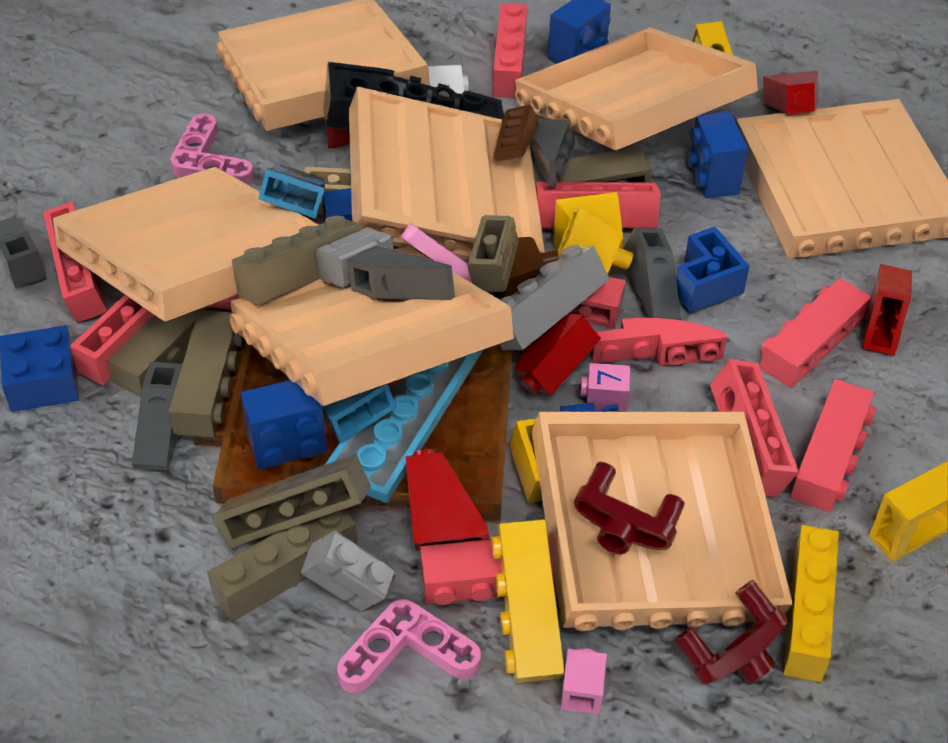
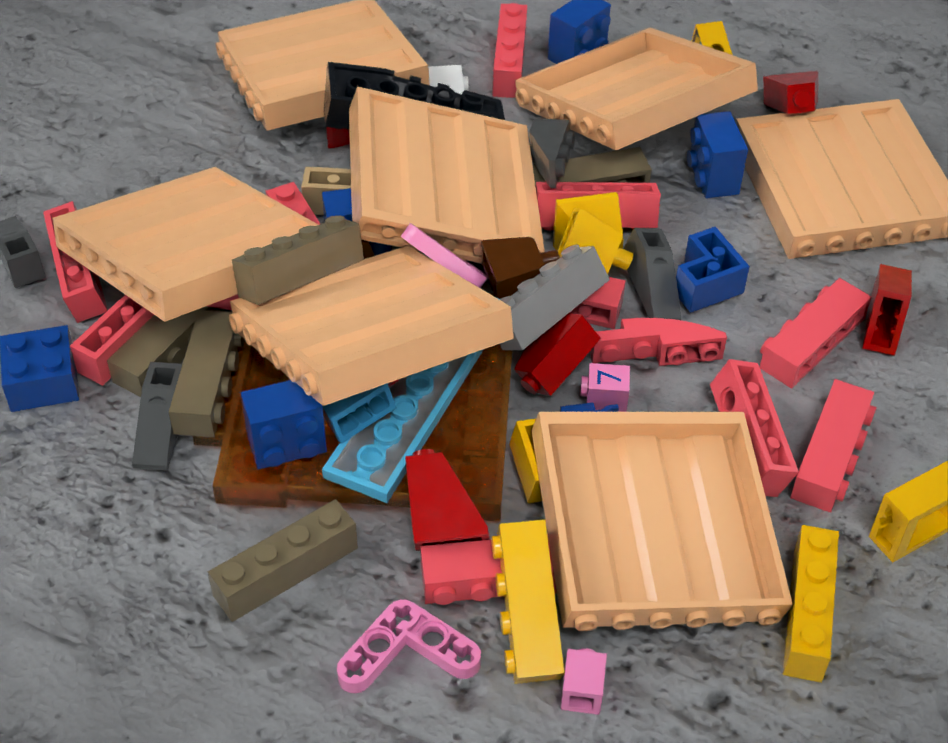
(191, 160): bright pink beam -> none
(292, 190): dark azure torso -> none
(293, 501): dark tan brick -> none
(333, 258): light grey brick -> none
(347, 571): light grey brick -> none
(399, 275): dark grey slope -> none
(493, 253): dark tan brick -> none
(515, 133): reddish brown slope -> none
(622, 523): dark red connector -> none
(747, 651): dark red connector -> none

